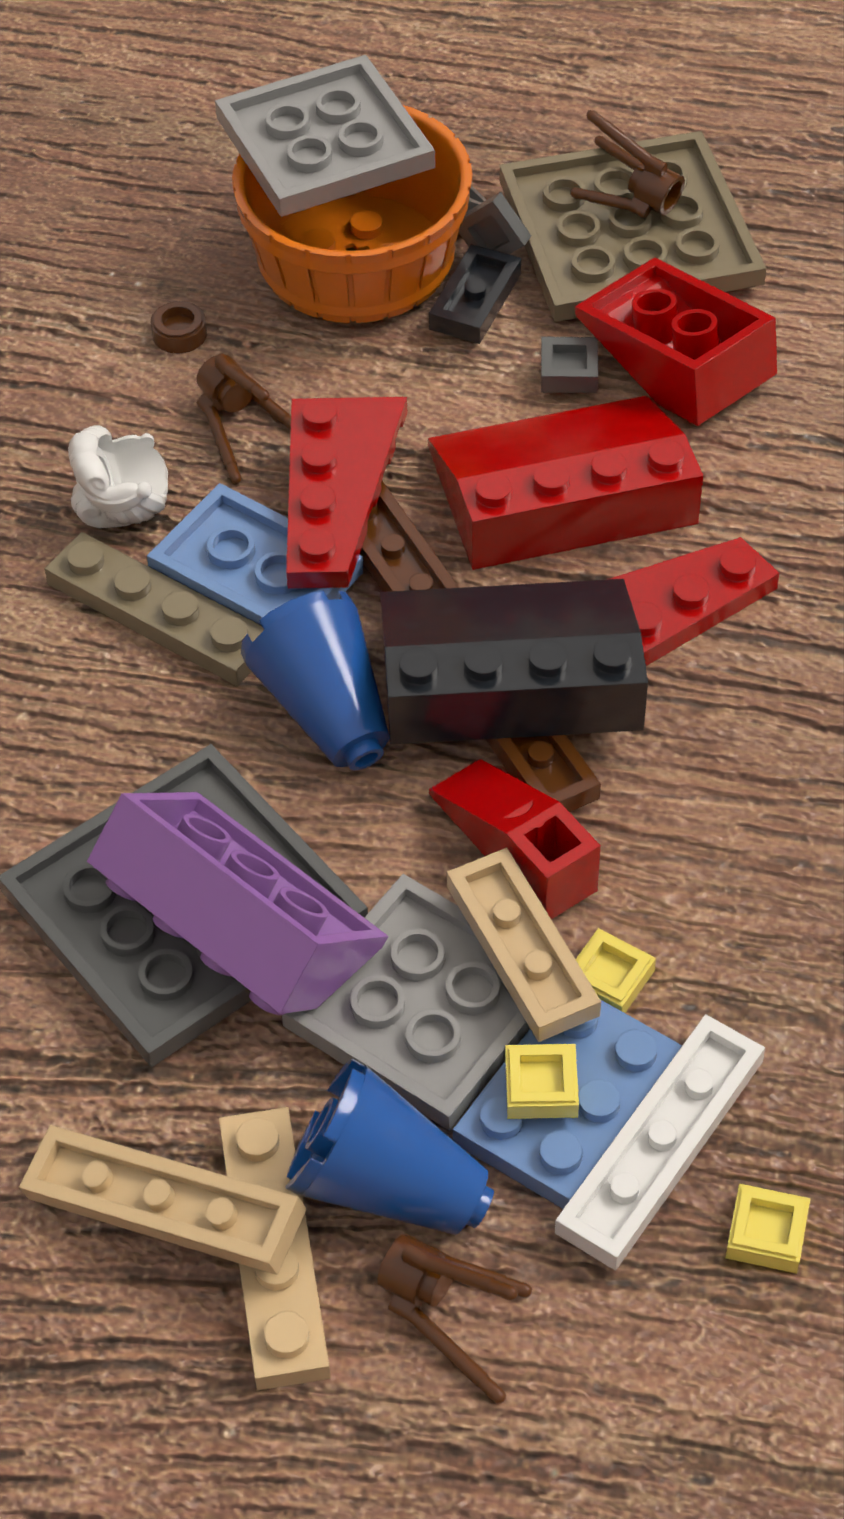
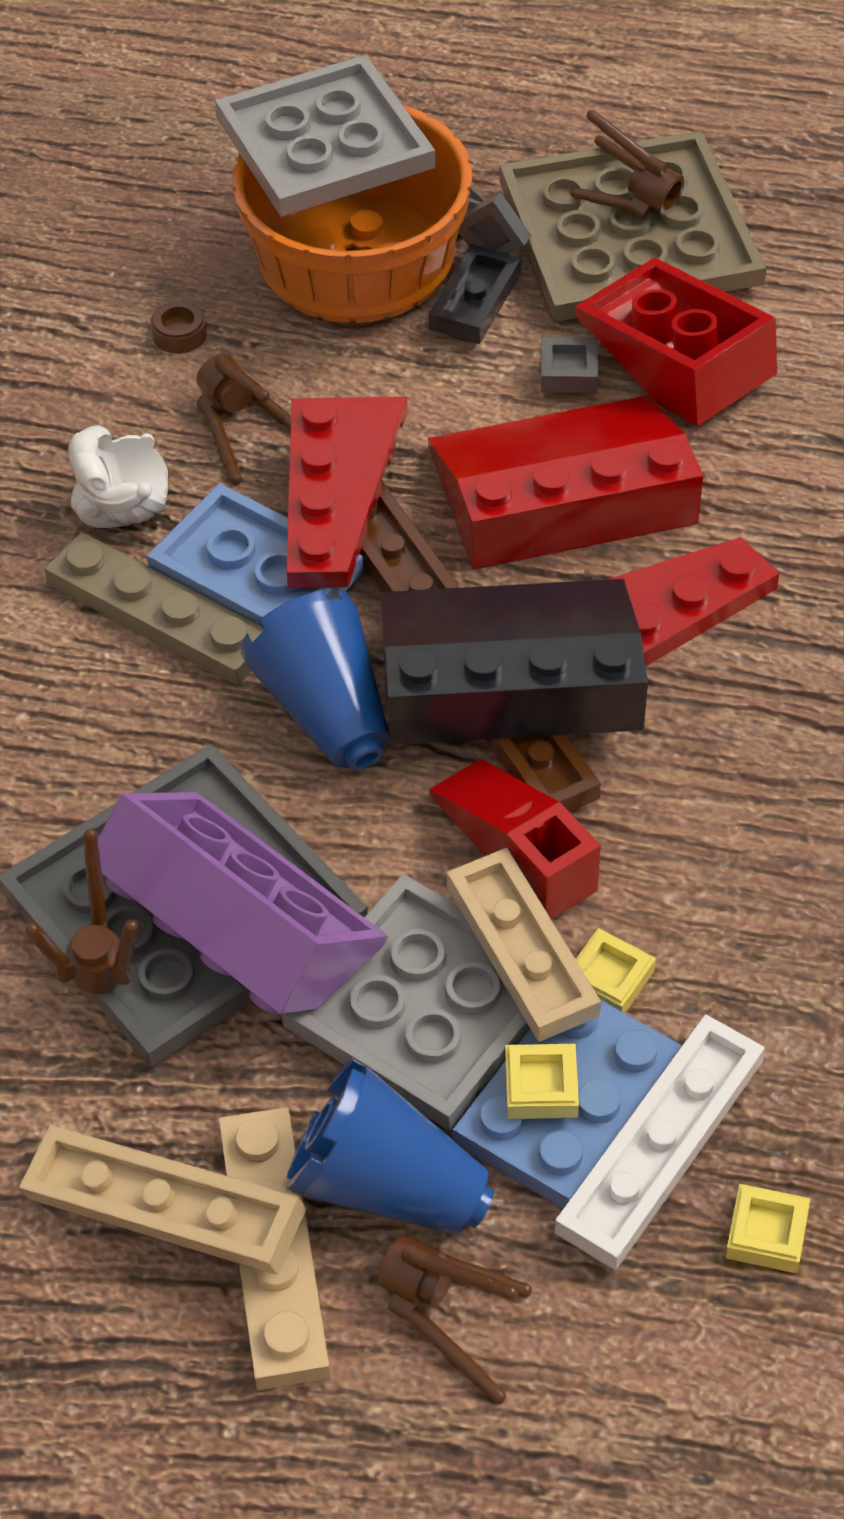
(94, 954): none -> reddish brown plant

